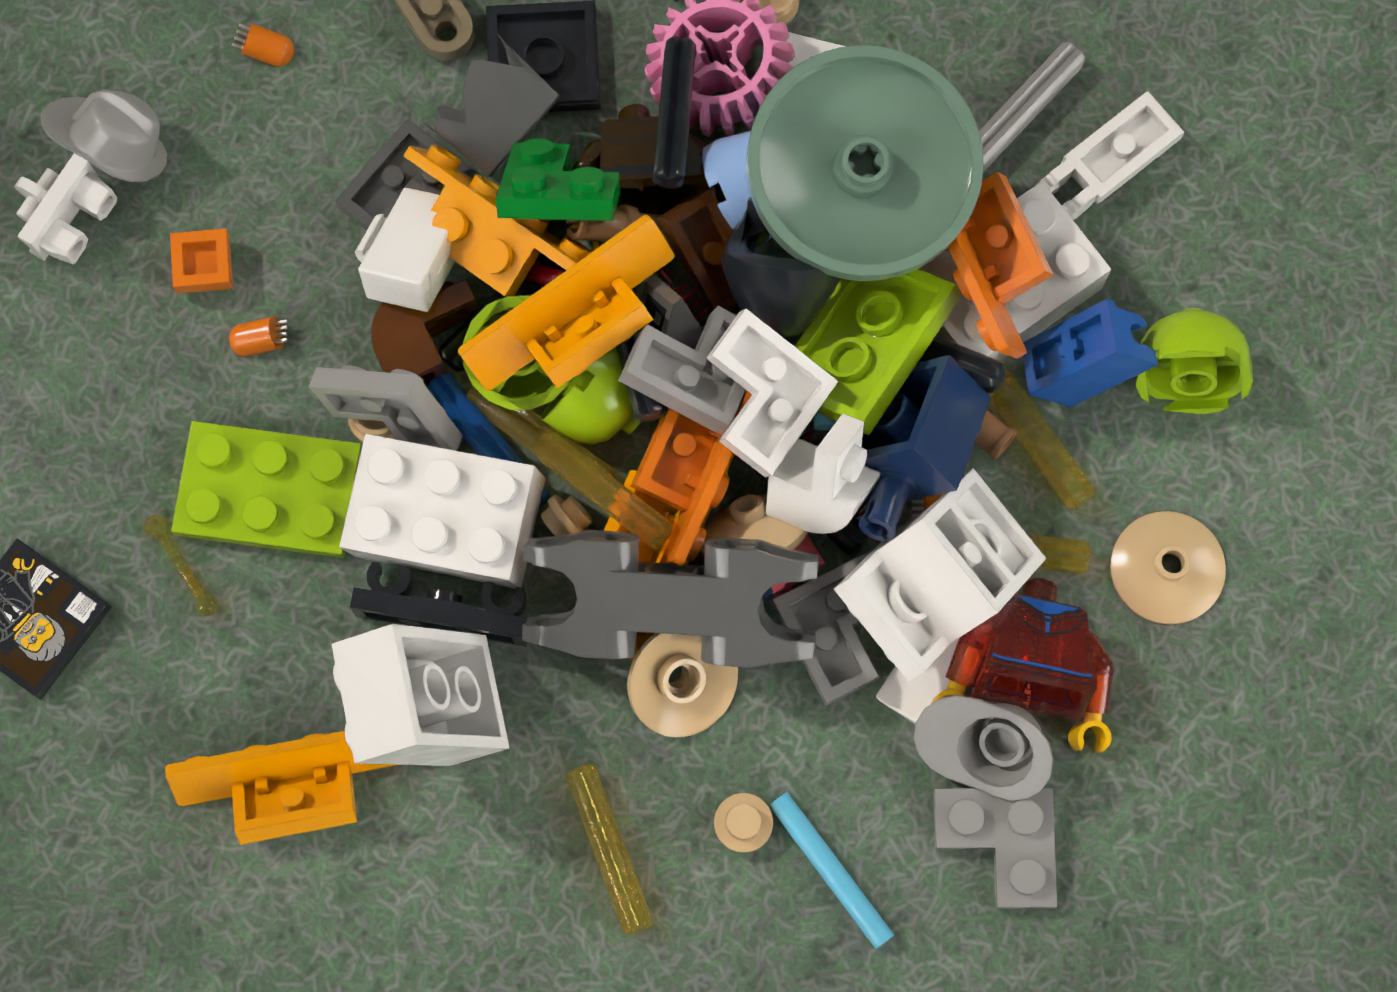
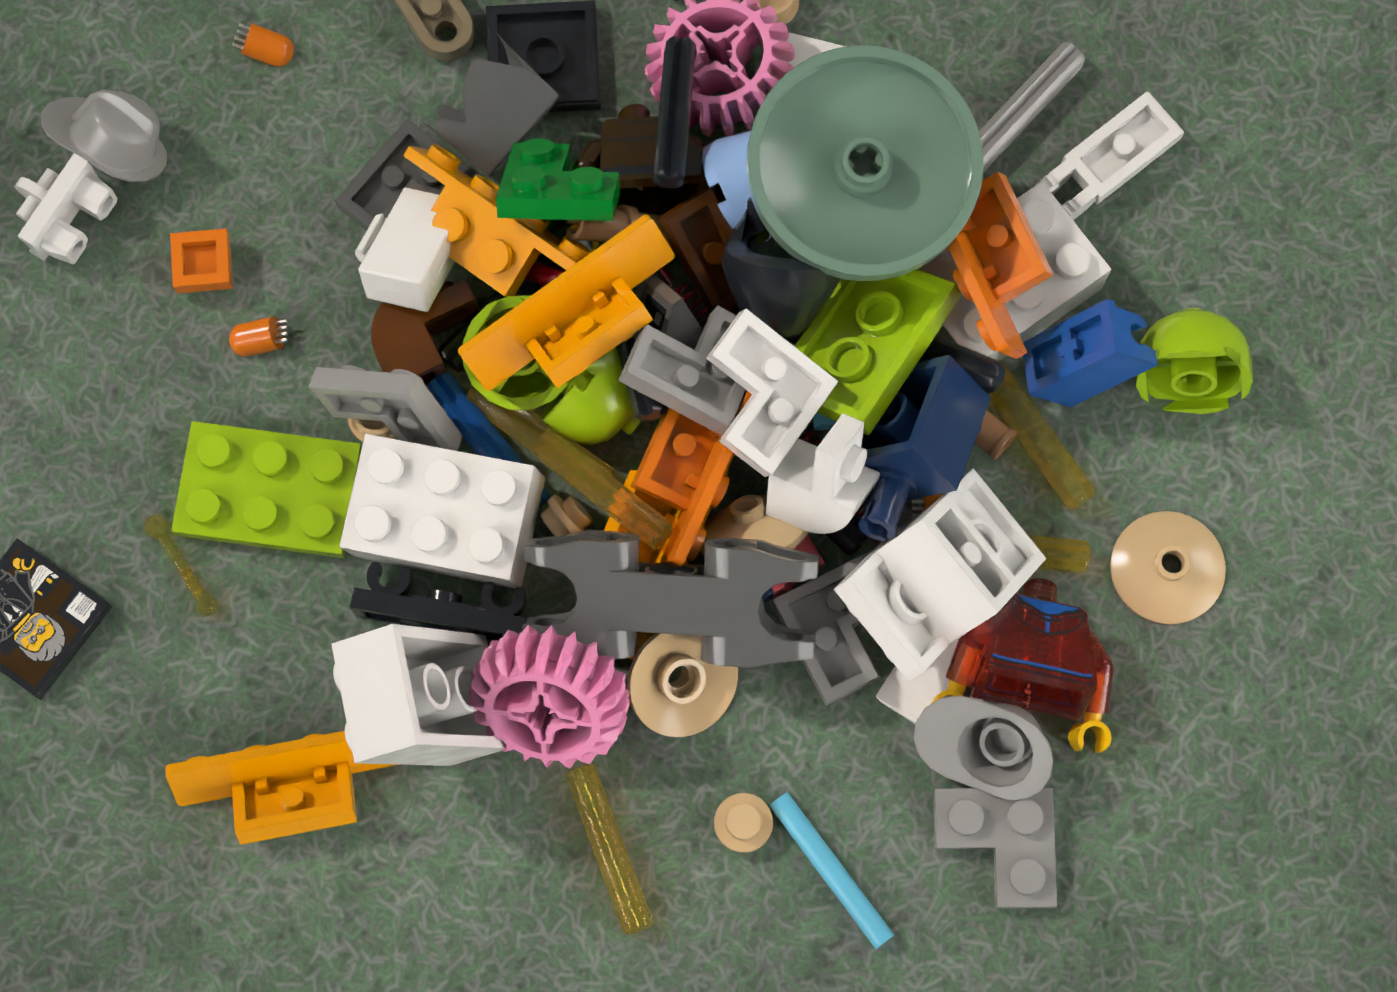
(549, 696): none -> bright pink gear

